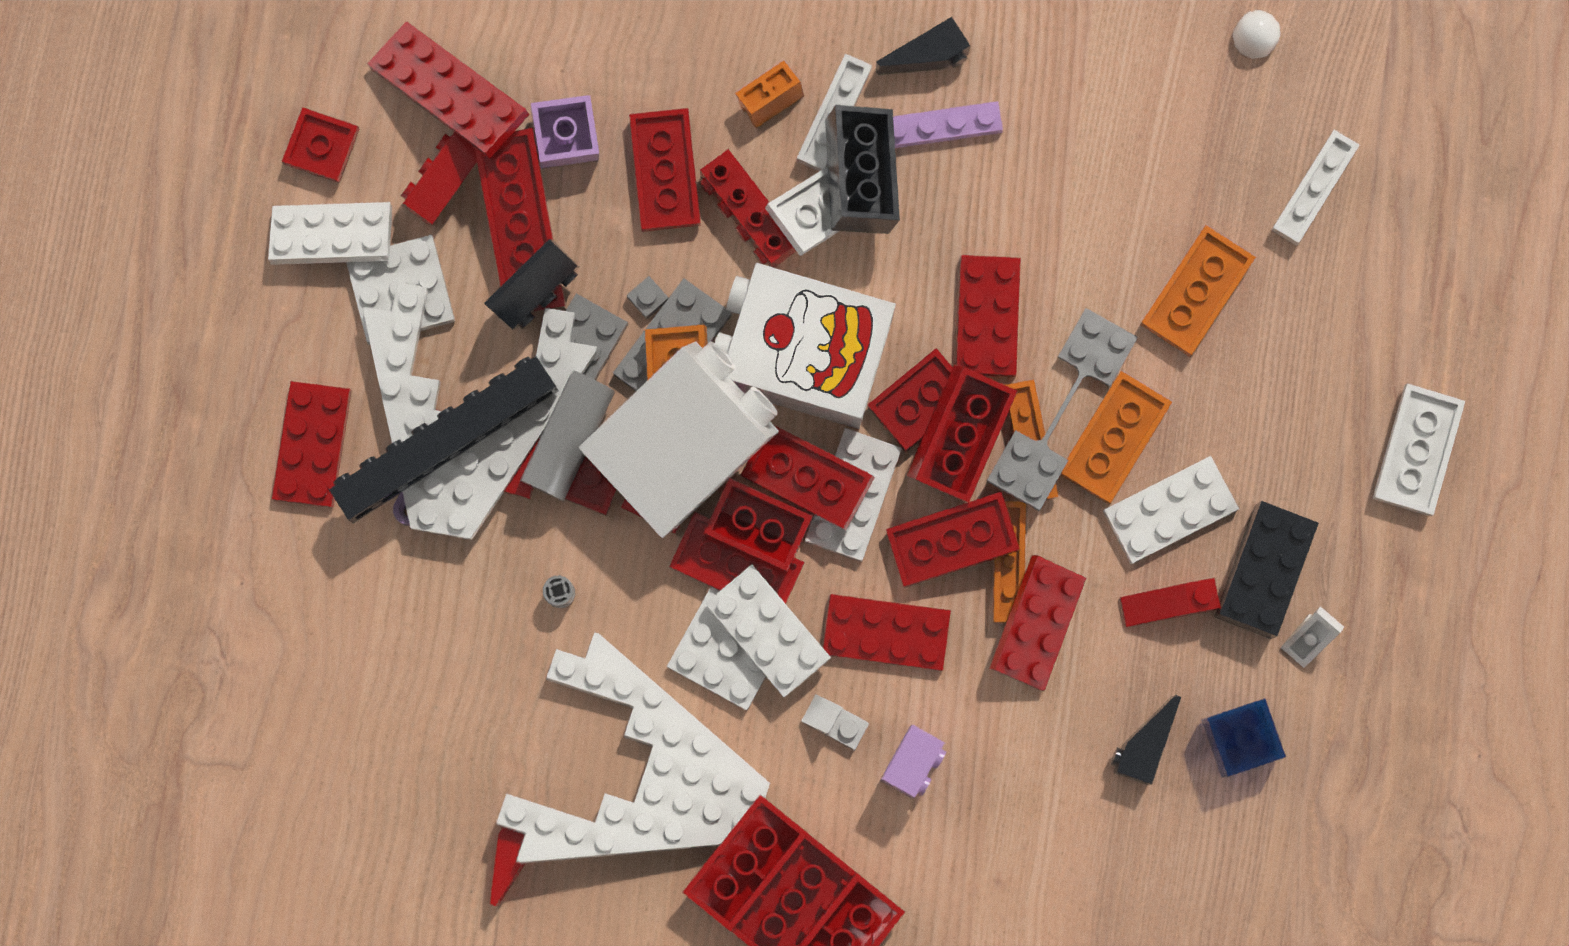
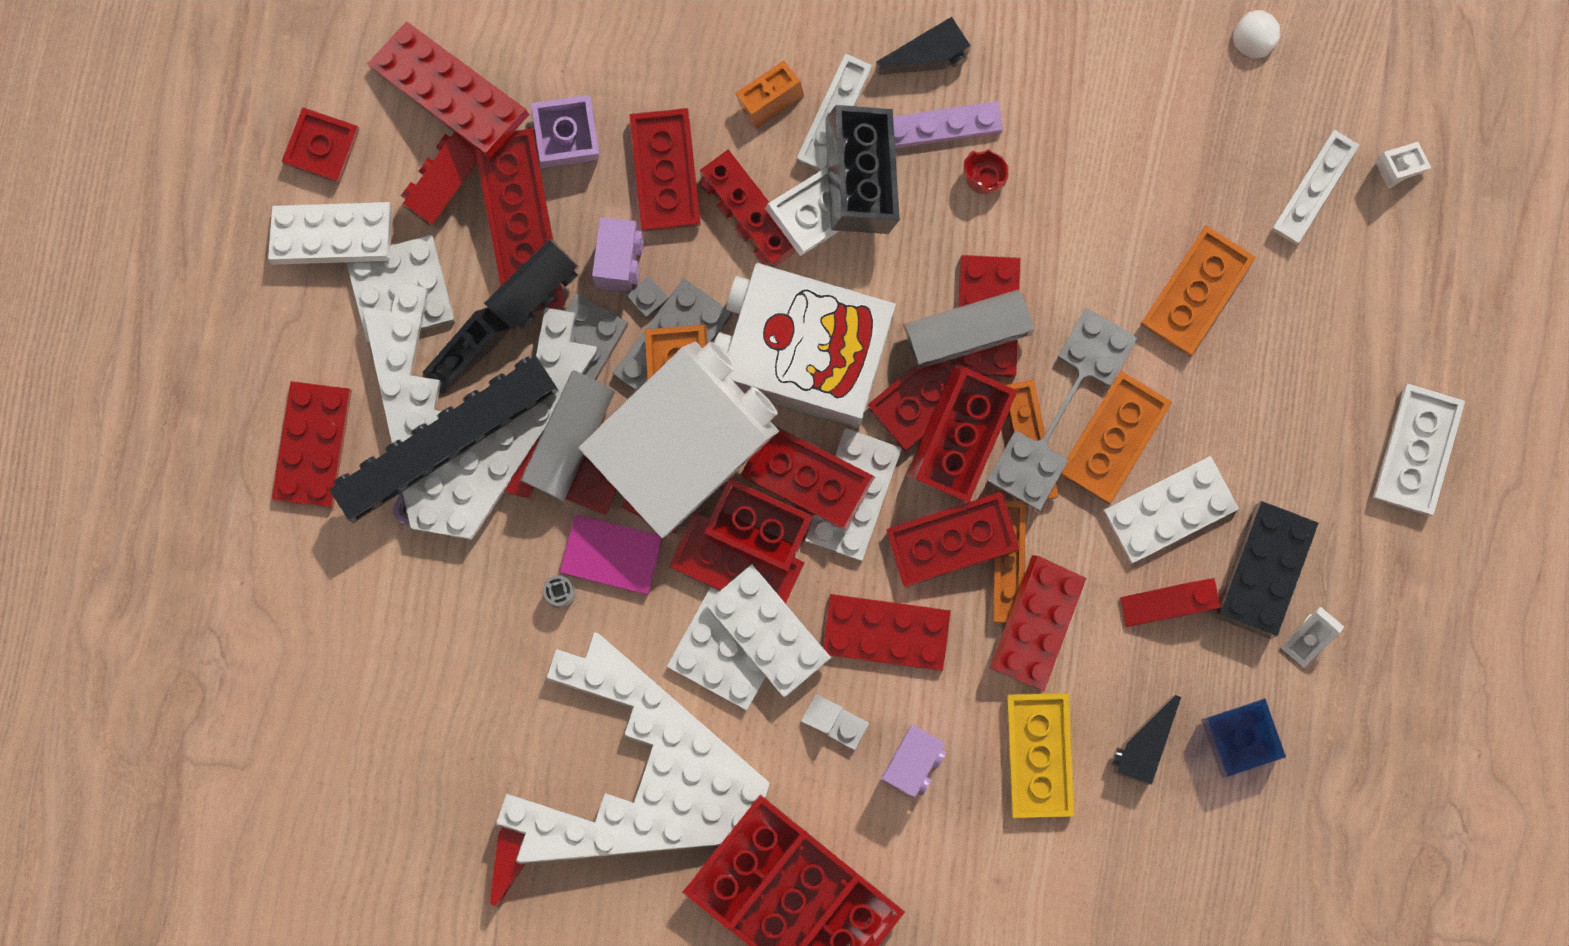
(467, 348): none -> black slope
(611, 554): none -> dark pink tile
(616, 255): none -> lavender brick
(968, 329): none -> light grey brick
(985, 172): none -> red hair
(1040, 755): none -> yellow plate
(1402, 163): none -> white slope

